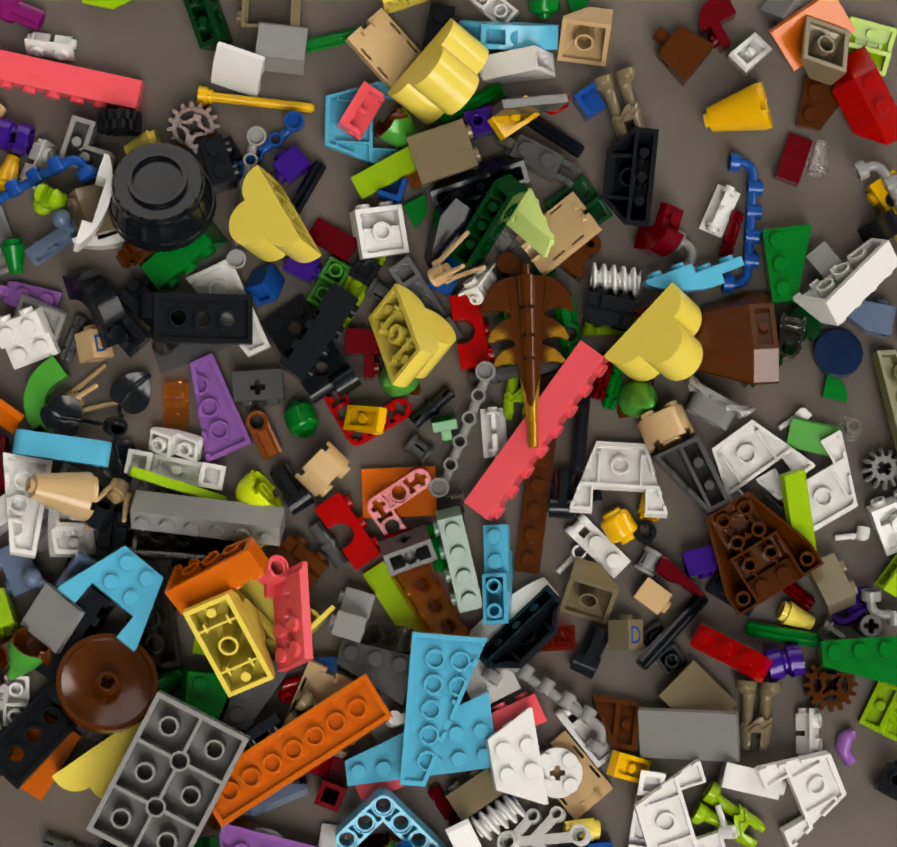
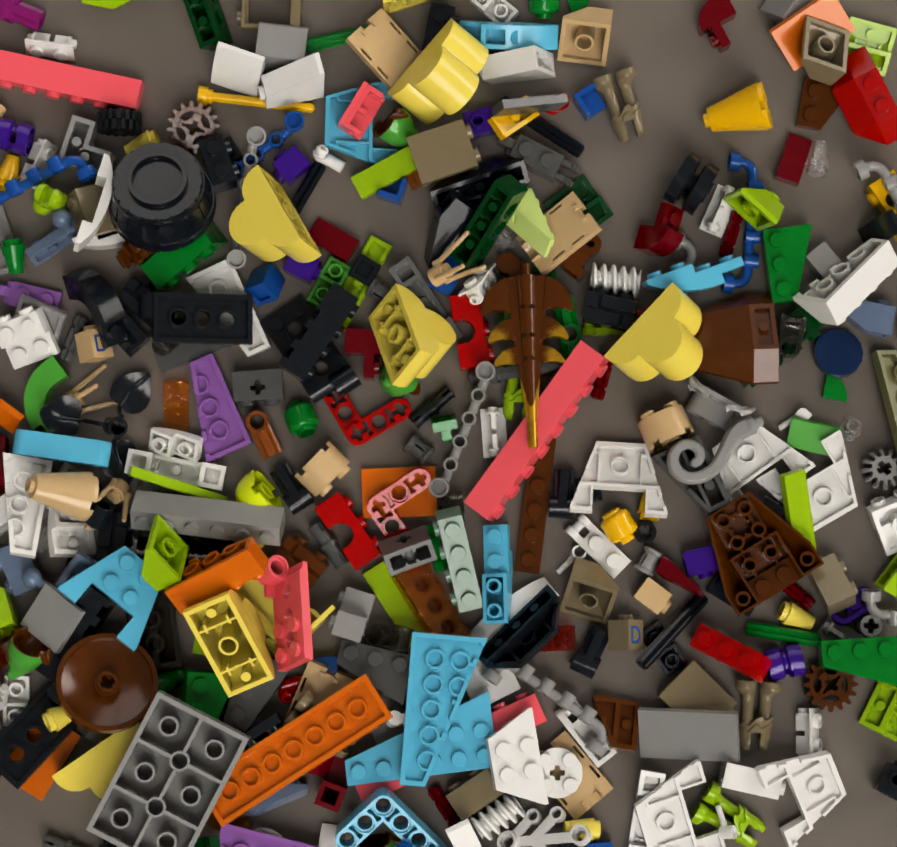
(55, 719): none -> light yellow cone
(163, 556): none -> lime slope
(293, 82): none -> white slope
(322, 155): none -> white arm
(365, 419): yellow slope -> none
(379, 230): white plate -> none
(416, 210): green tile -> none
(475, 102): green axle -> none
(579, 436): black axle -> none
(613, 389): green axle -> none
(626, 766): yellow slope -> none
(631, 176): black wedge -> none
(637, 398): bright green hat -> none
(681, 52): reddish brown torso -> none
(691, 183): none -> black wheel
(736, 432): none -> light grey plant
(749, 53): white slope -> none
(756, 206): none -> lime slope
(844, 744): medium lavender arm -> none
(861, 534): white hand -> none

